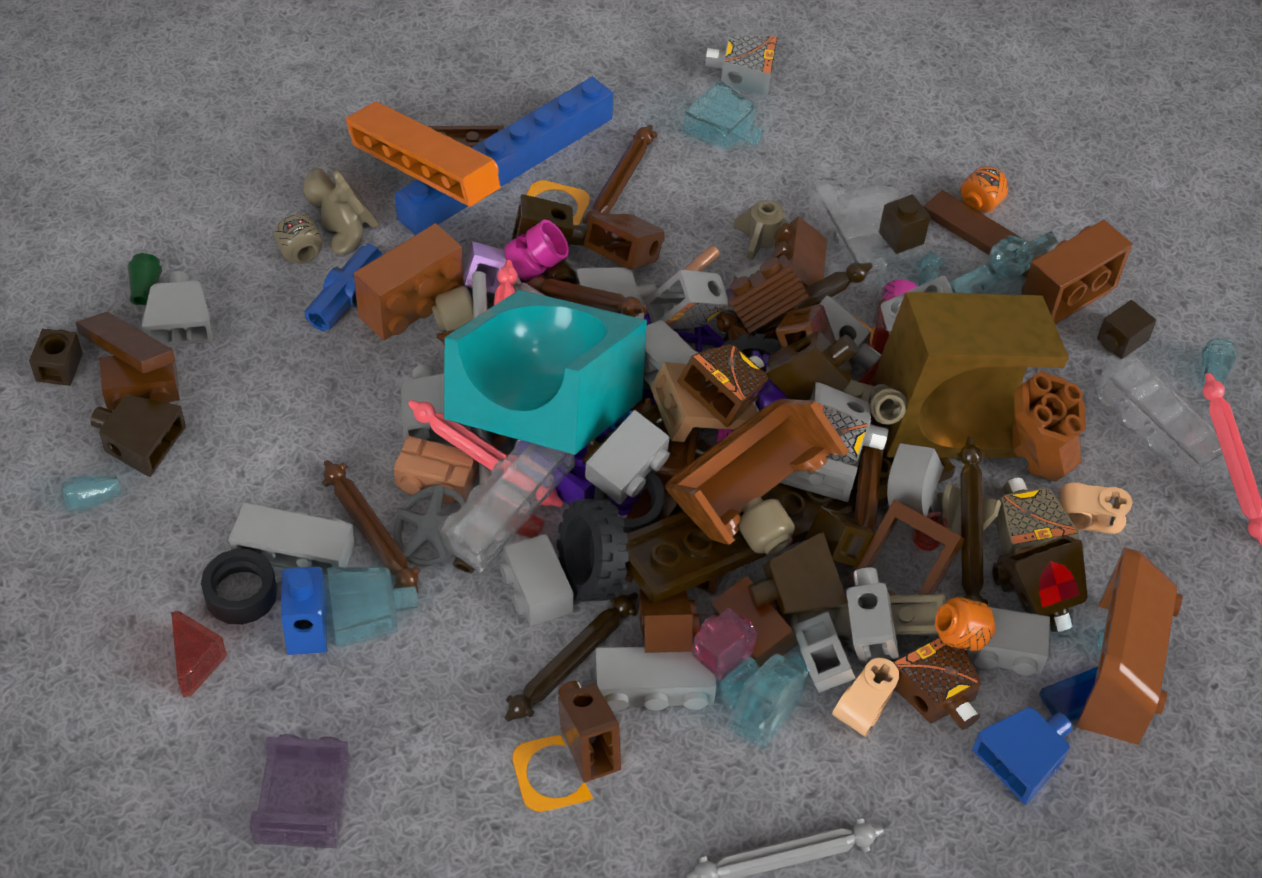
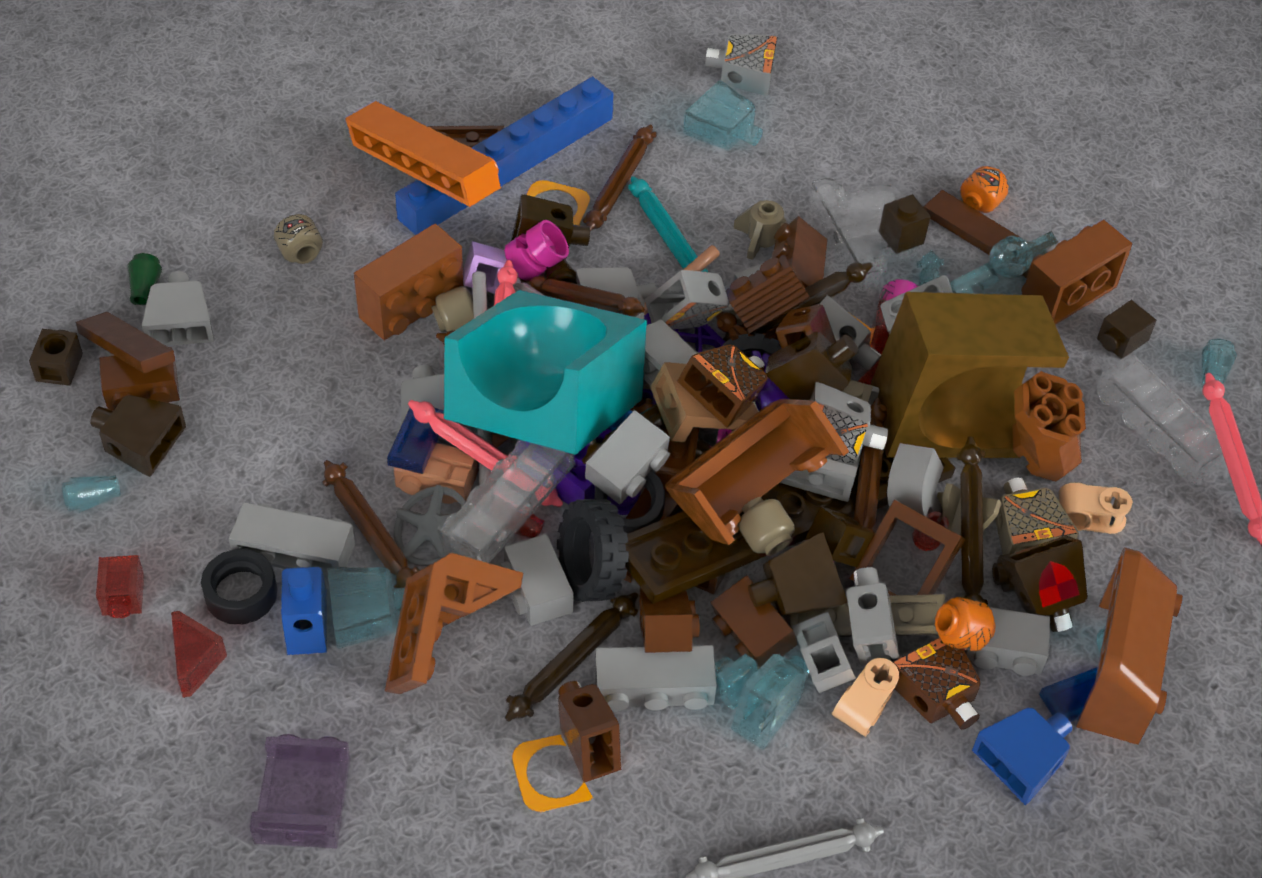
(120, 586): none -> clear red brick
(339, 290): blue piece -> none
(340, 207): dark tan animal -> none
(413, 444): none -> clear blue tile
(435, 599): none -> dark orange bracket
(636, 240): reddish brown torso -> none
(662, 222): none -> teal wheel
(724, 643): clear pink brick -> none
(887, 404): dark tan cone -> none

